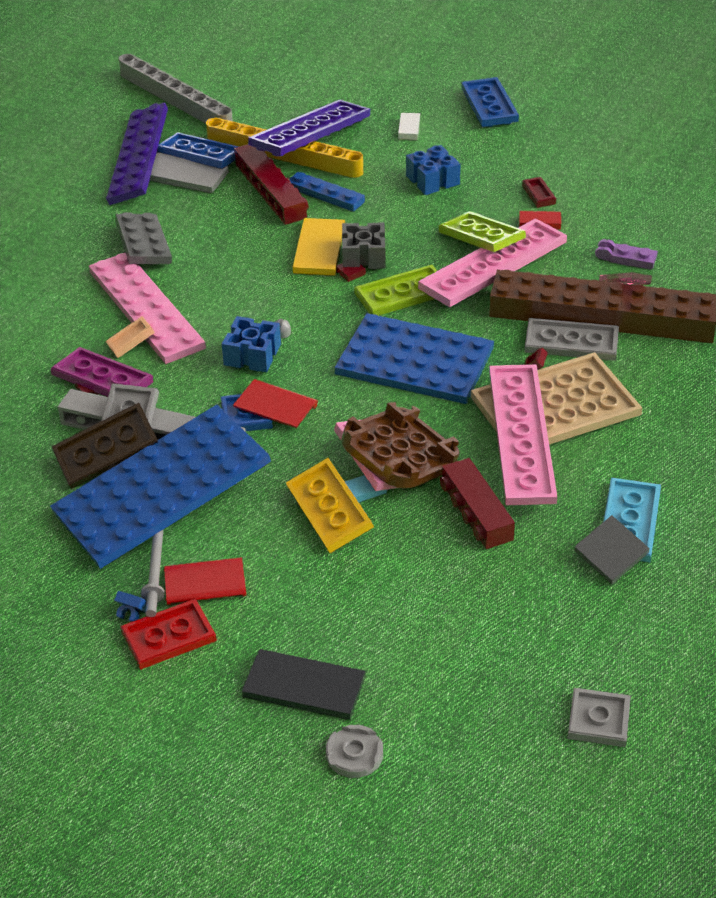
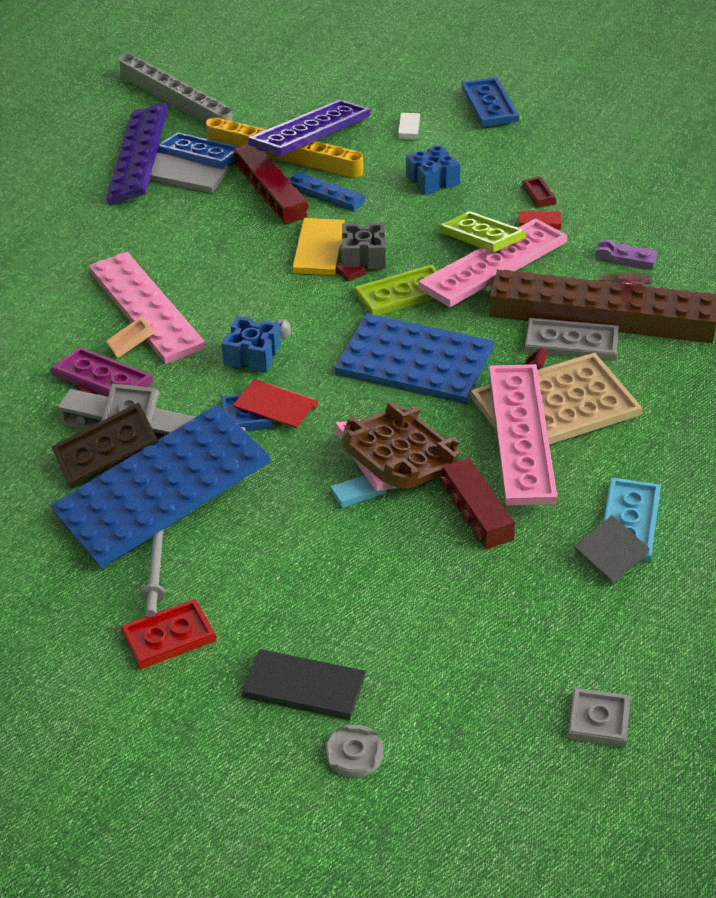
(129, 603): blue tile -> none
(143, 238): dark grey plate -> none
(204, 580): red piece -> none
(329, 505): yellow plate -> none

